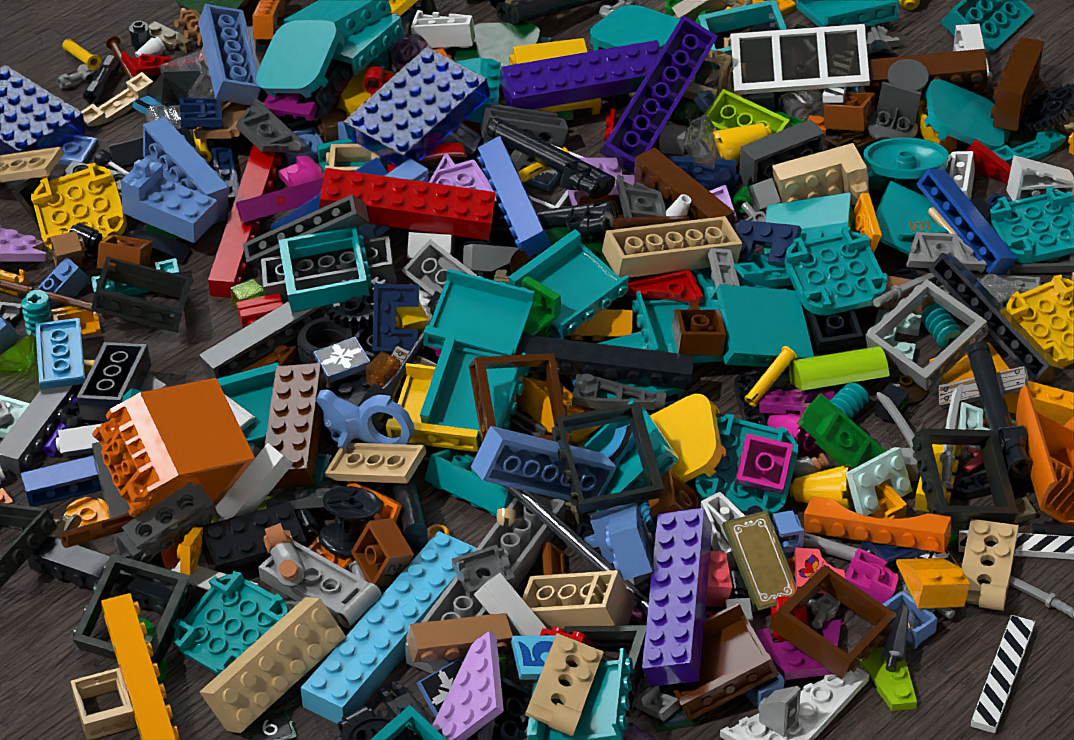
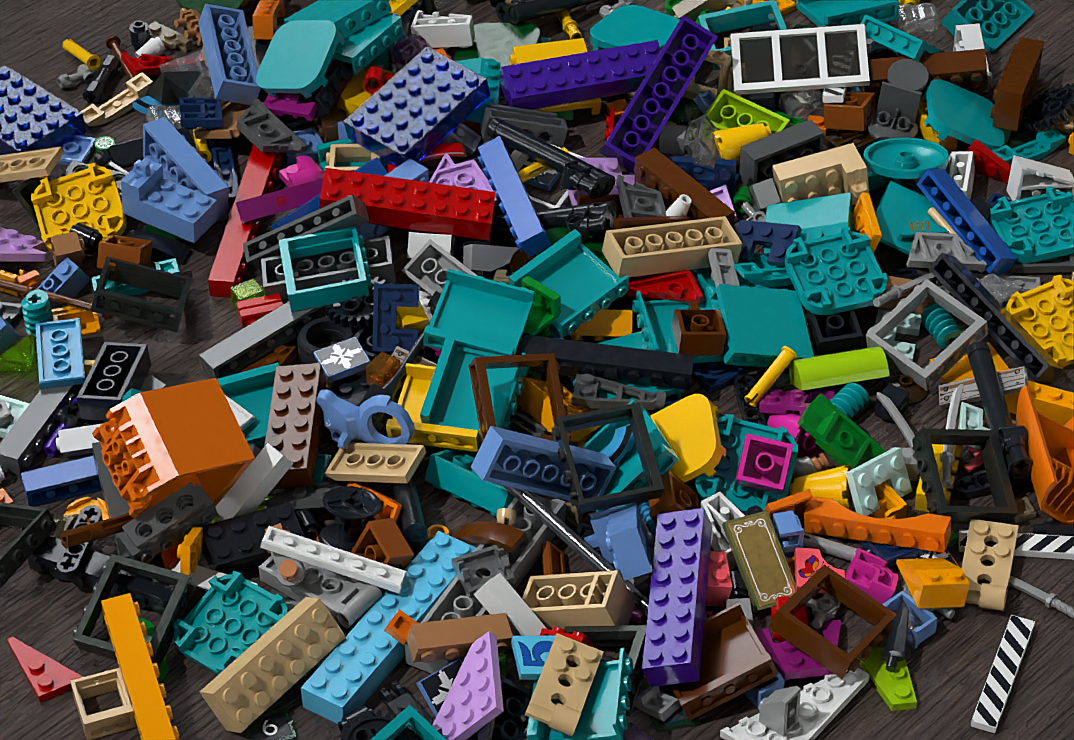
(29, 279): none -> orange plate
(43, 673): none -> wing
(77, 560): none -> black beam
(104, 143): none -> tile
(333, 559): none -> white tile
(399, 626): none -> orange plate
(490, 533): none -> reddish brown slope
(570, 26): none -> yellow pin
(618, 105): none -> orange plate
(715, 375): none -> dark blue tile
(796, 502): none -> orange tile
(896, 39): none -> teal panel
(918, 18): none -> clear brick

